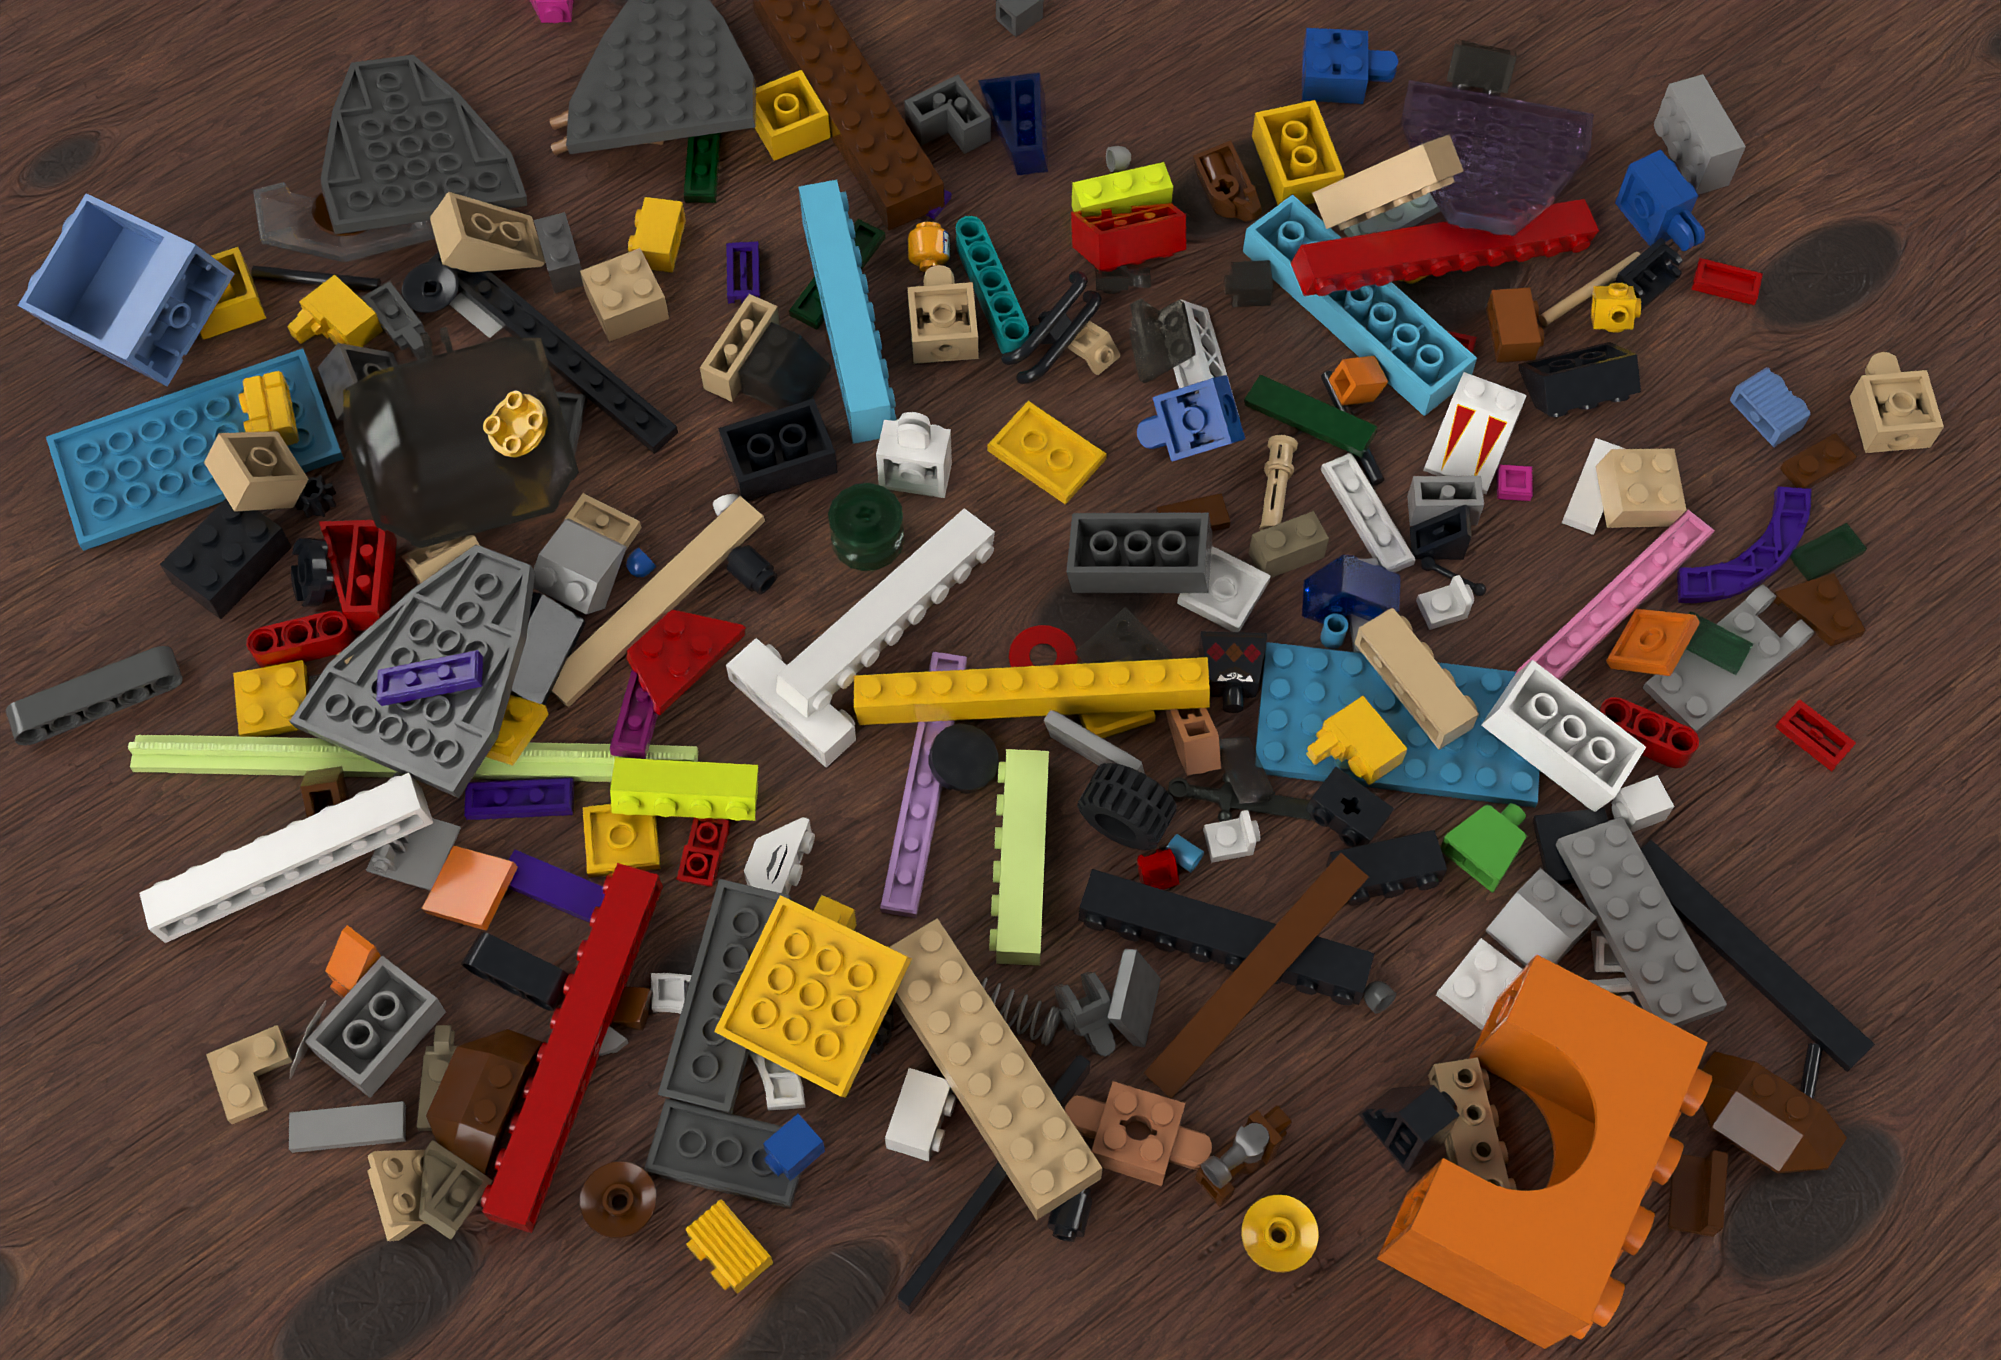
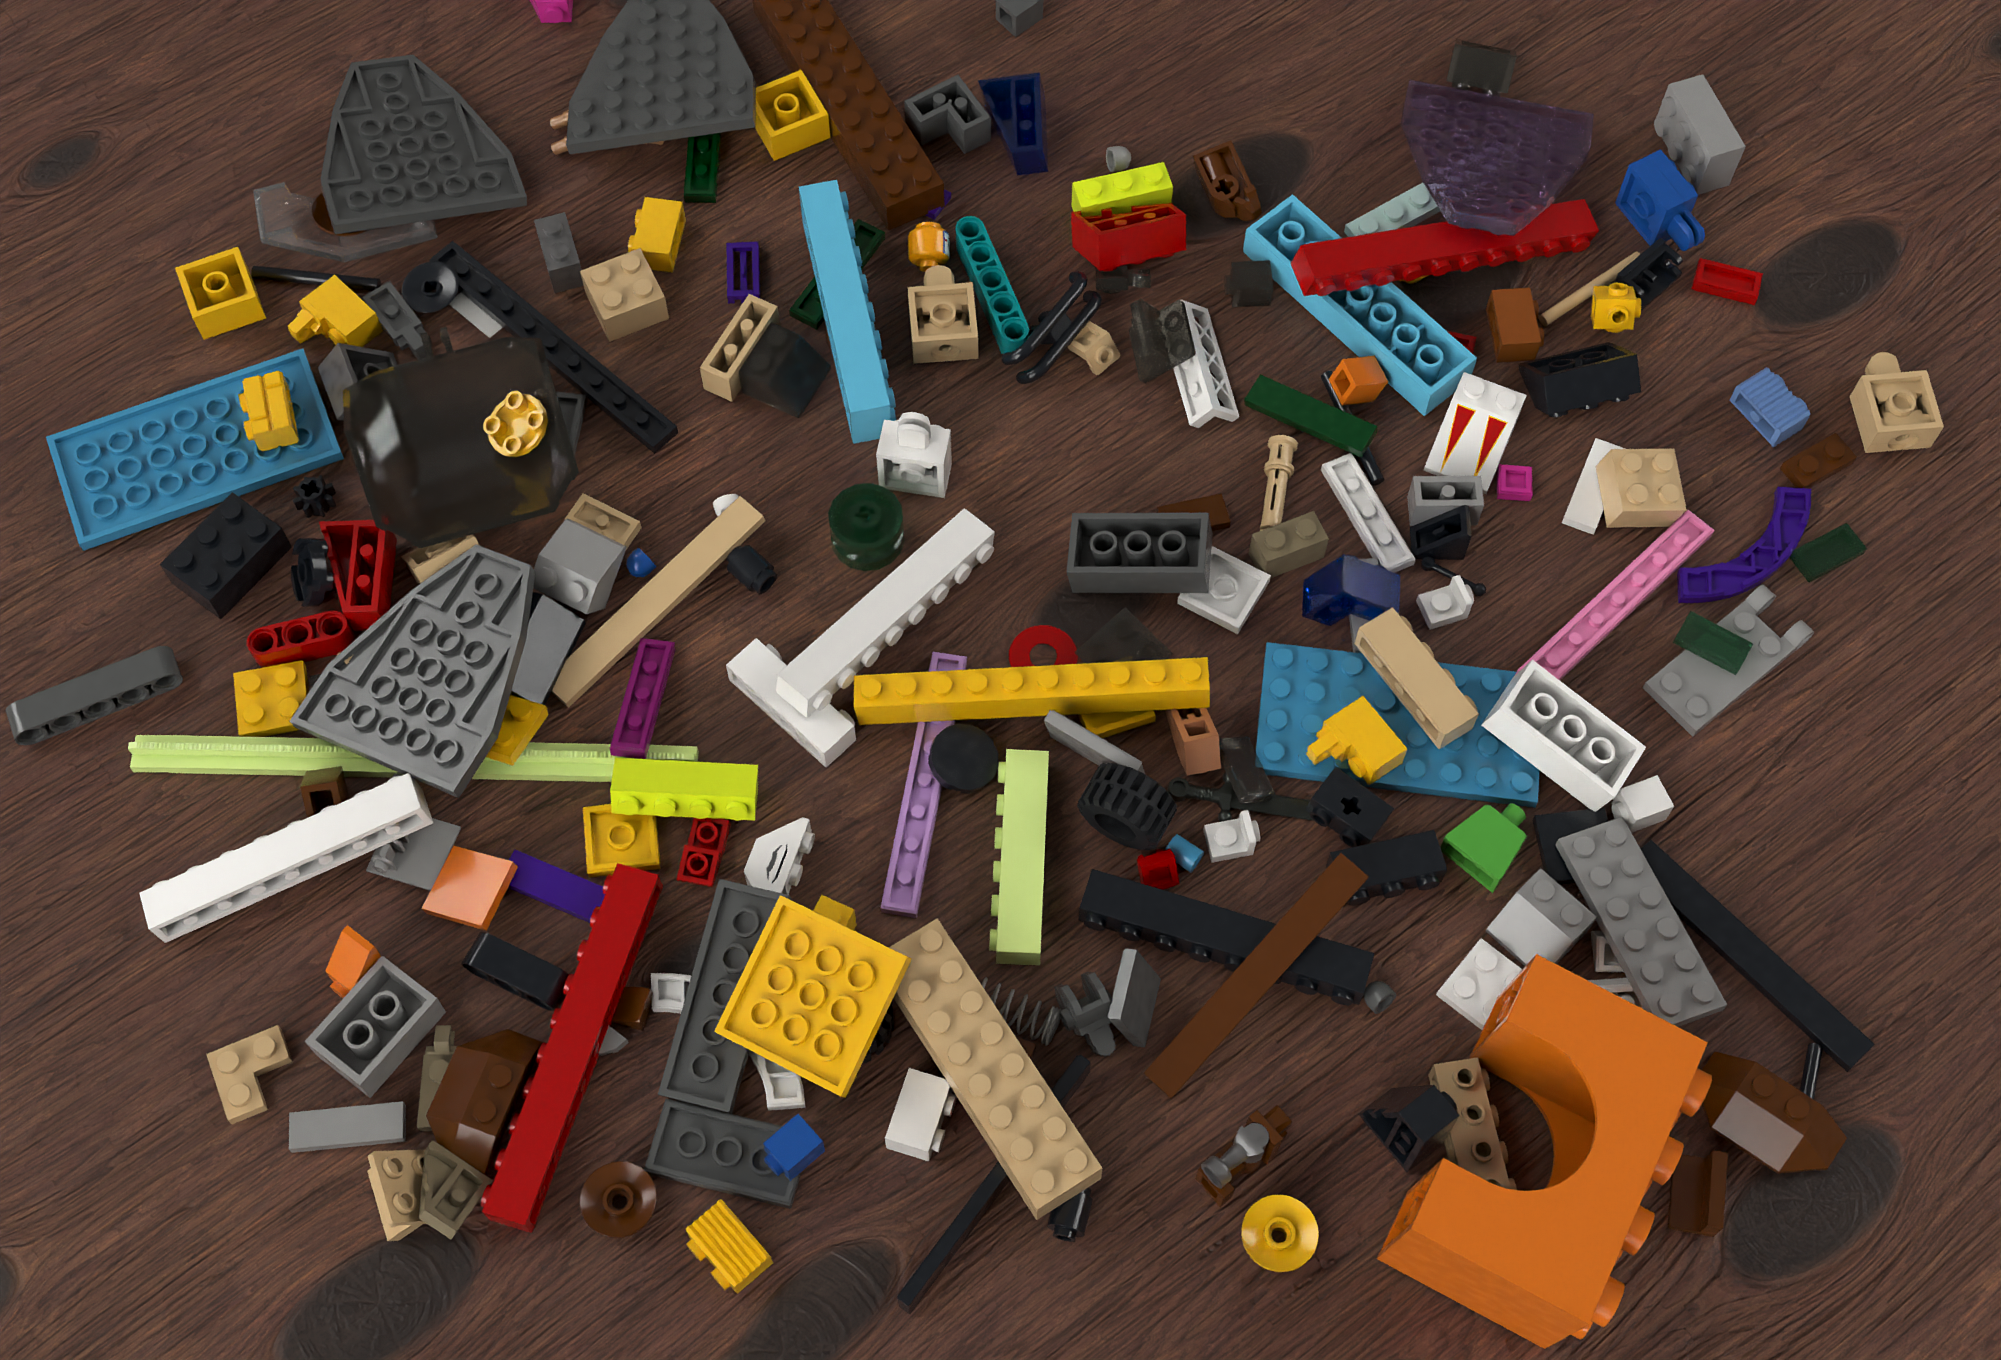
(126, 288): medium blue brick -> none
(255, 470): tan brick -> none
(303, 1046): white sticker -> none
(429, 678): dark purple tile -> none
(484, 236): tan slope -> none
(519, 798): dark purple tile -> none
(679, 653): red wing -> none
(778, 450): black brick -> none
(1046, 452): yellow tile -> none
(1138, 1133): nougat brick -> none
(1191, 420): brick -> none
(1233, 665): black torso -> none
(1296, 151): yellow brick -> none
(1332, 623): dark azure hinge -> none
(1340, 65): blue brick -> none
(1389, 184): tan brick -> none
(1653, 642): orange tile -> none
(1663, 731): red beam -> none
(1811, 739): red tile -> none
(1823, 608): reddish brown wing -> none

